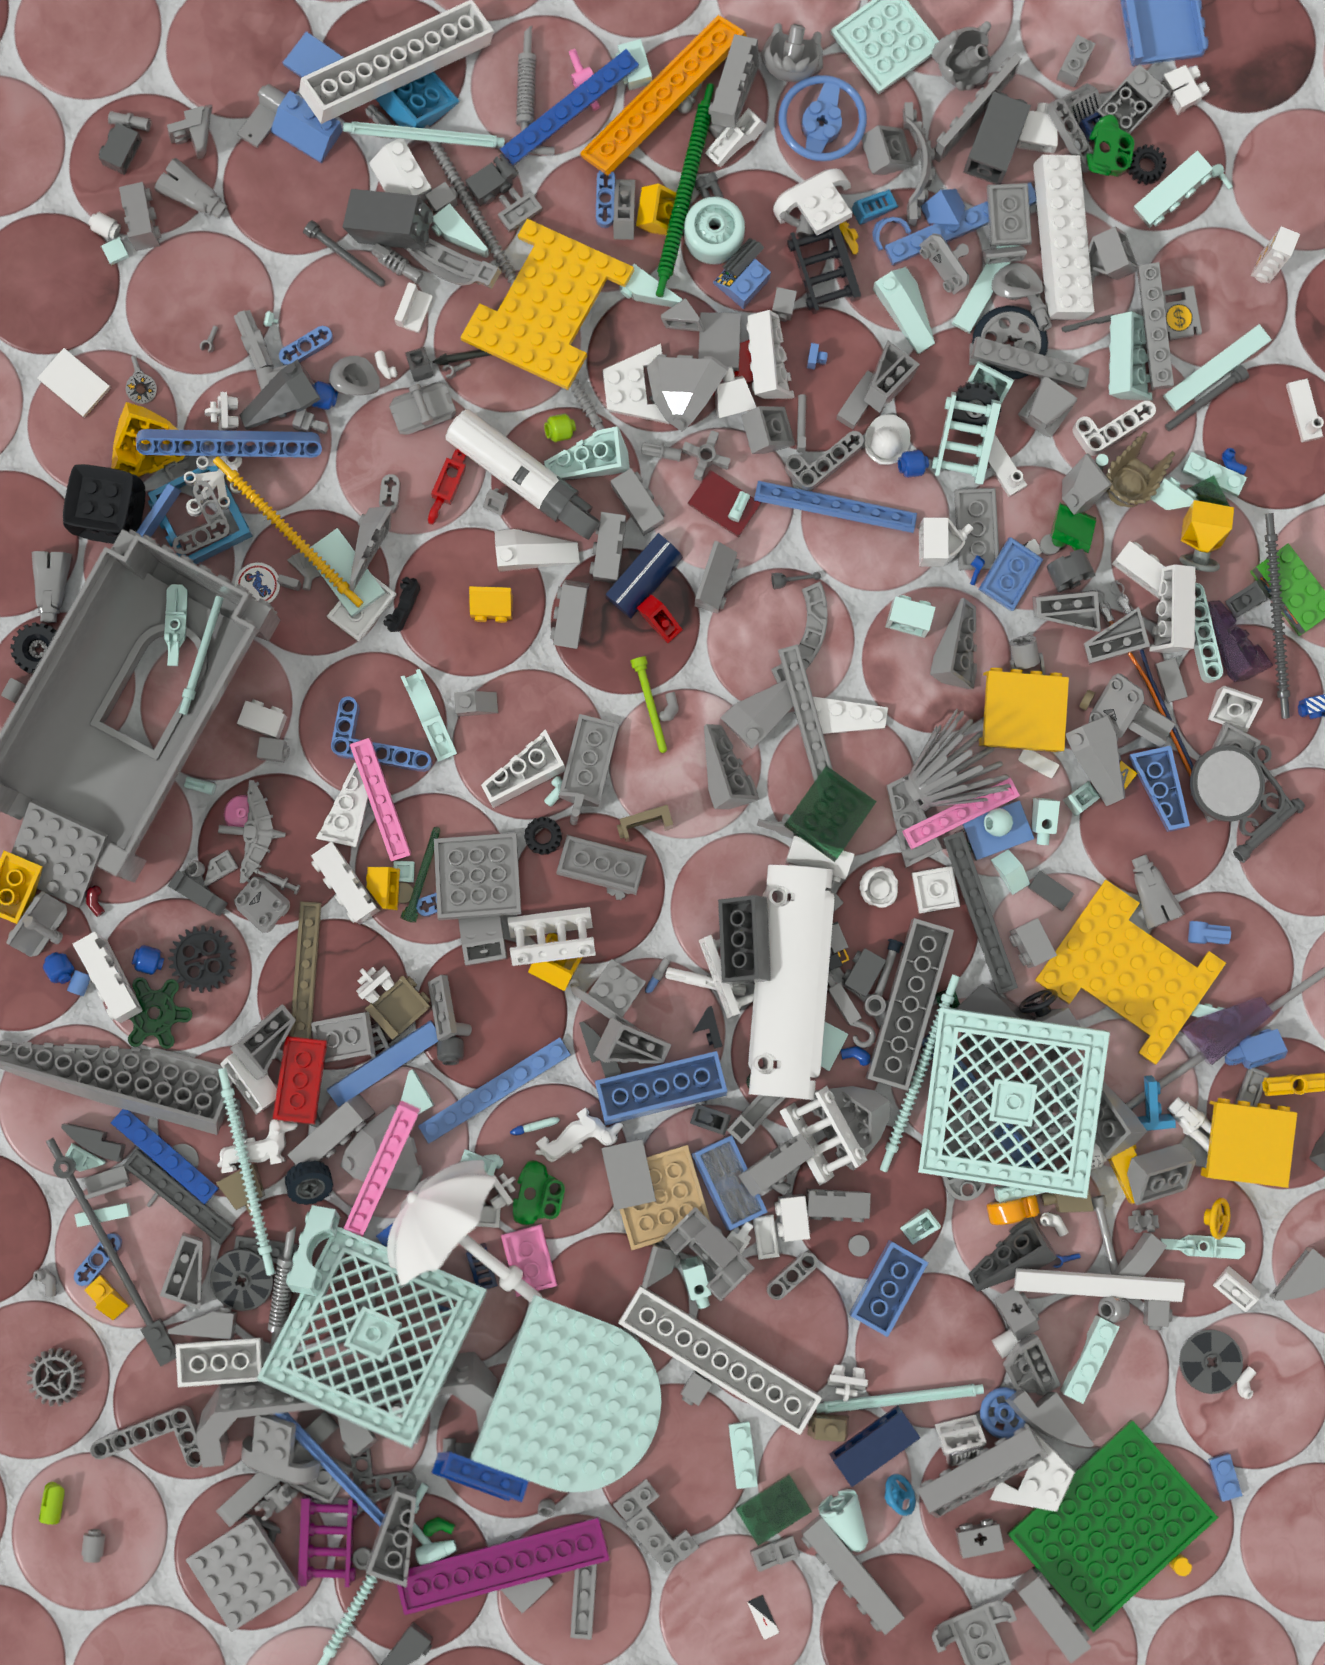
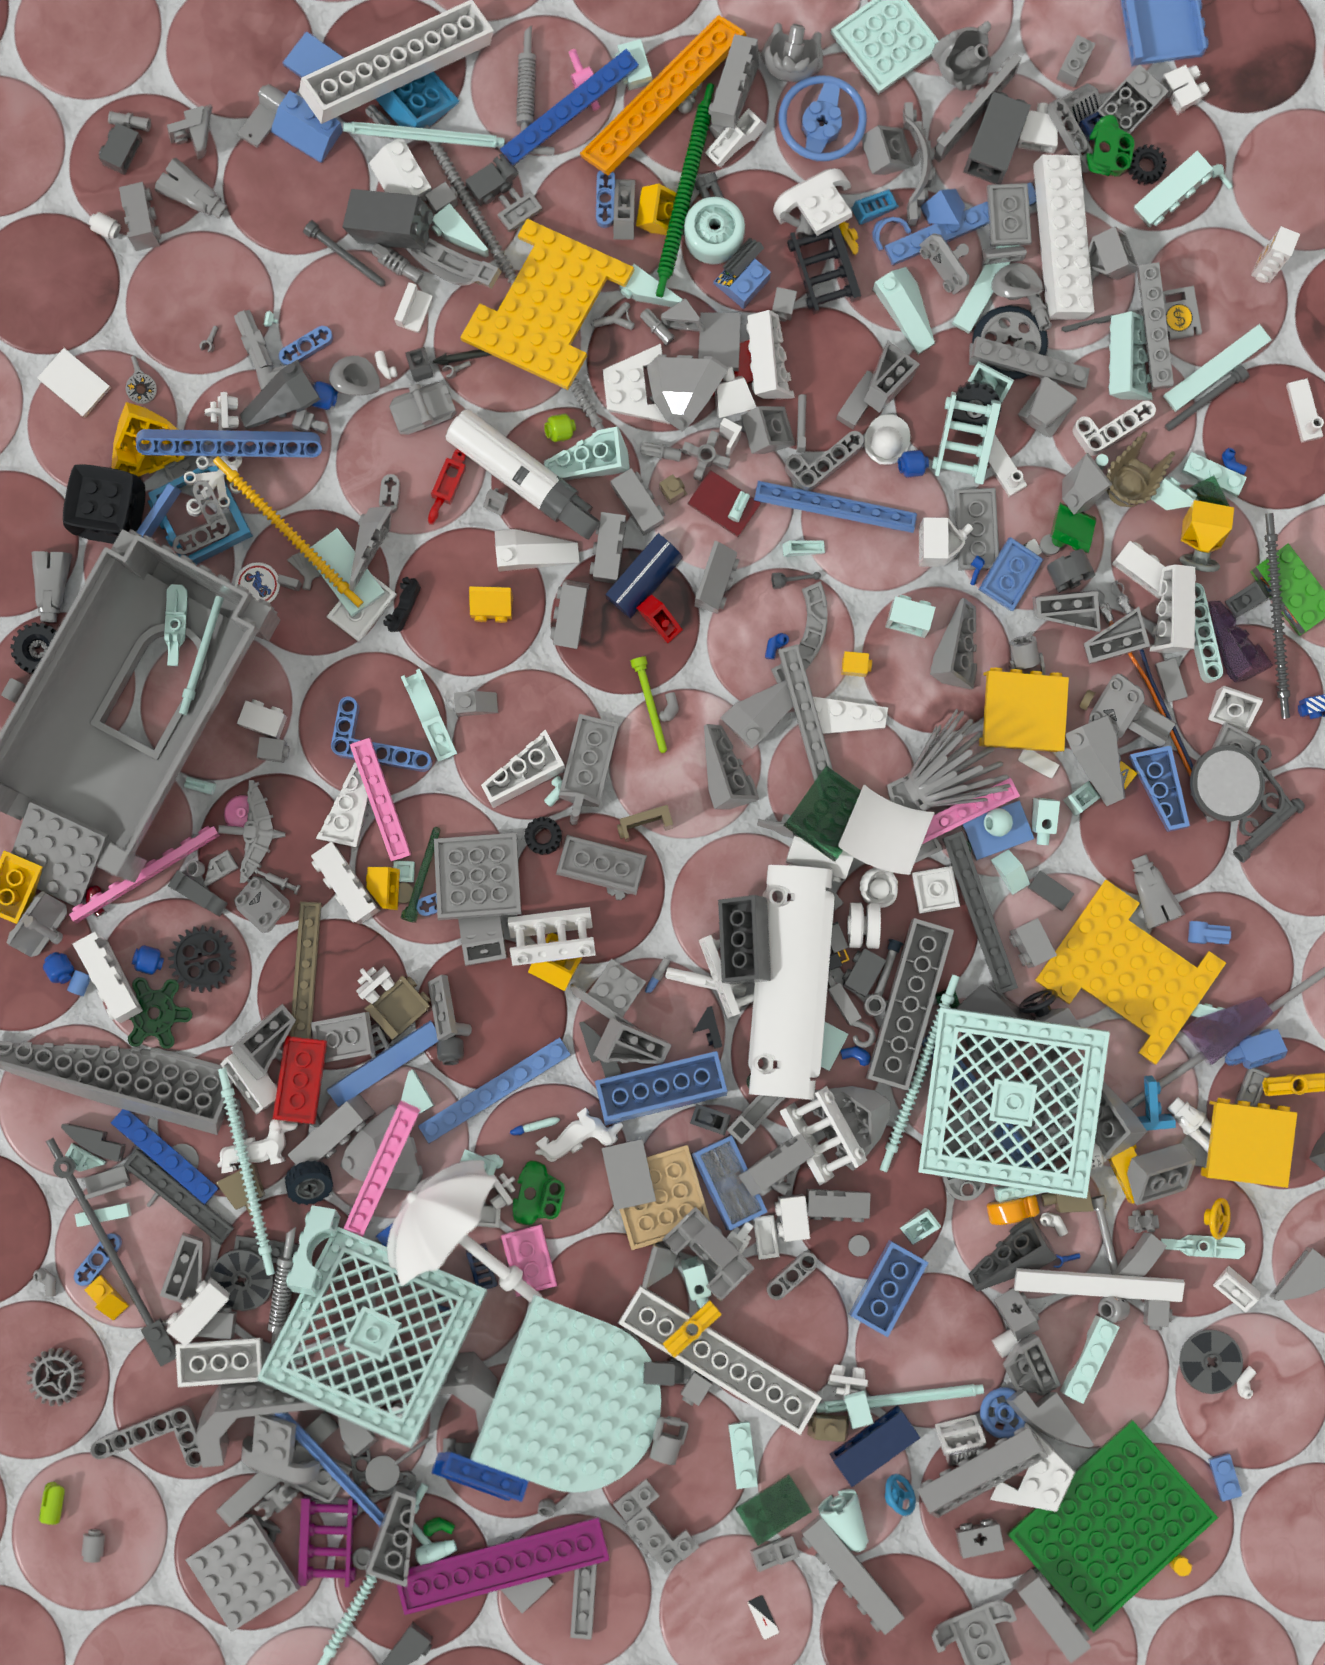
(115, 251): light aqua tile -> none
(152, 868): none -> bright pink plate
(197, 1311): none -> white brick
(384, 1472): none -> light grey piece
(616, 318): none -> light grey piece
(657, 326): none -> light grey axle
(663, 1372): none -> dark grey slope
(665, 1445): none -> light grey piece
(672, 489): none -> dark tan brick
(681, 1339): none -> yellow piece
(731, 432): none -> white panel
(774, 643): none -> blue arm
(799, 548): none -> light aqua piece
(816, 357): medium blue tile -> none
(856, 664): none -> yellow brick
(858, 1409): none -> light aqua slope
(864, 925): none -> white wheel
(885, 833): none -> white sticker

